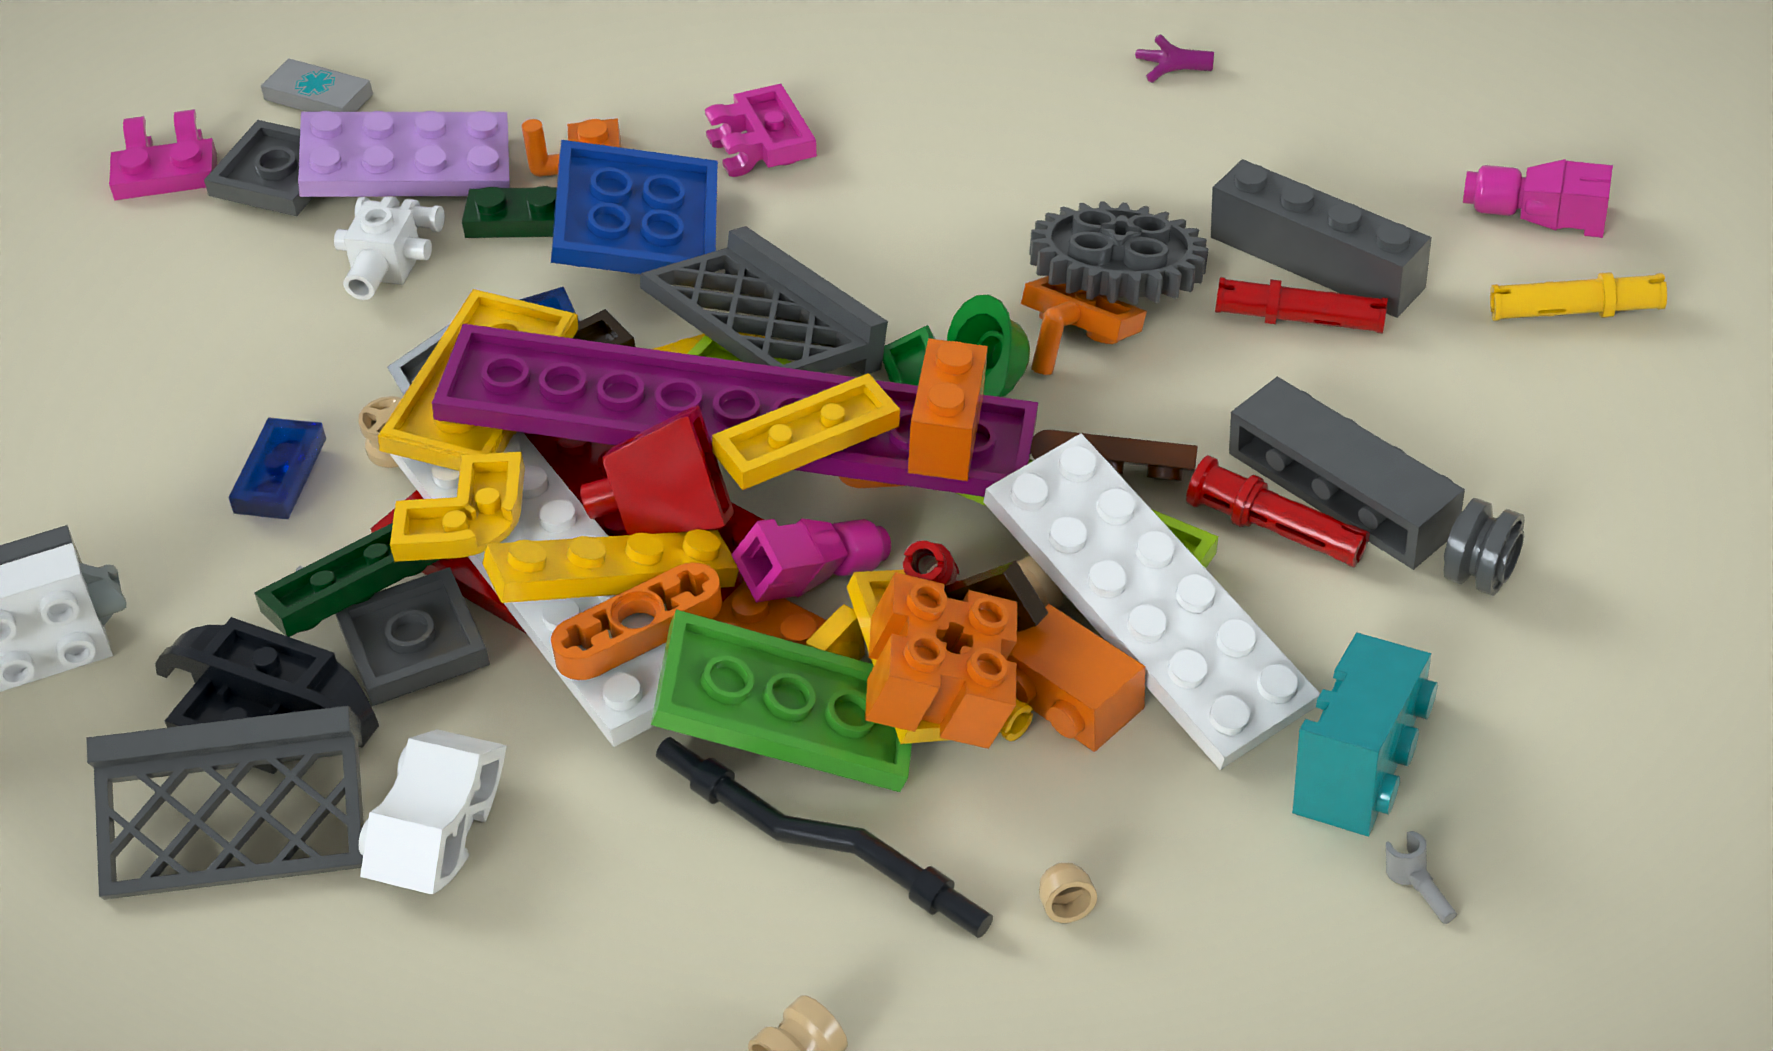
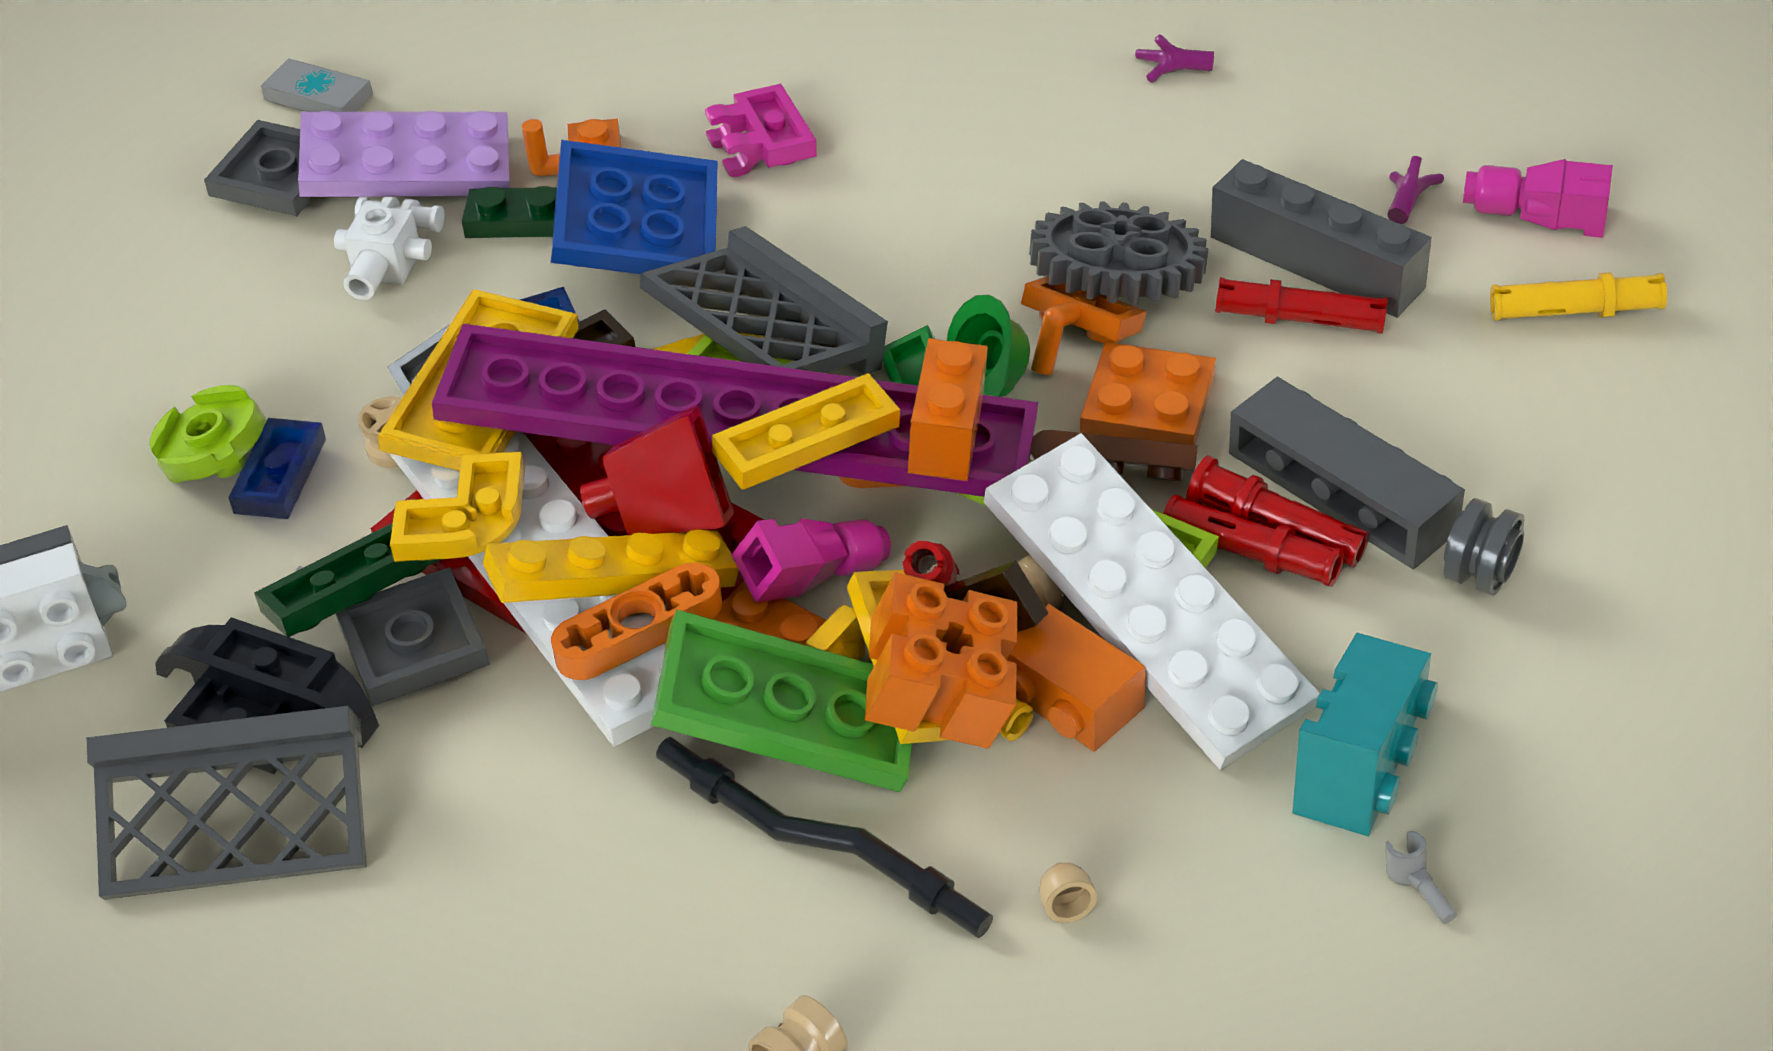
(161, 168): dark pink plate -> none
(208, 435): none -> lime plate
(424, 820): white brick -> none
(1148, 394): none -> orange plate
(1274, 547): none -> red pin
(1408, 190): none -> magenta bar

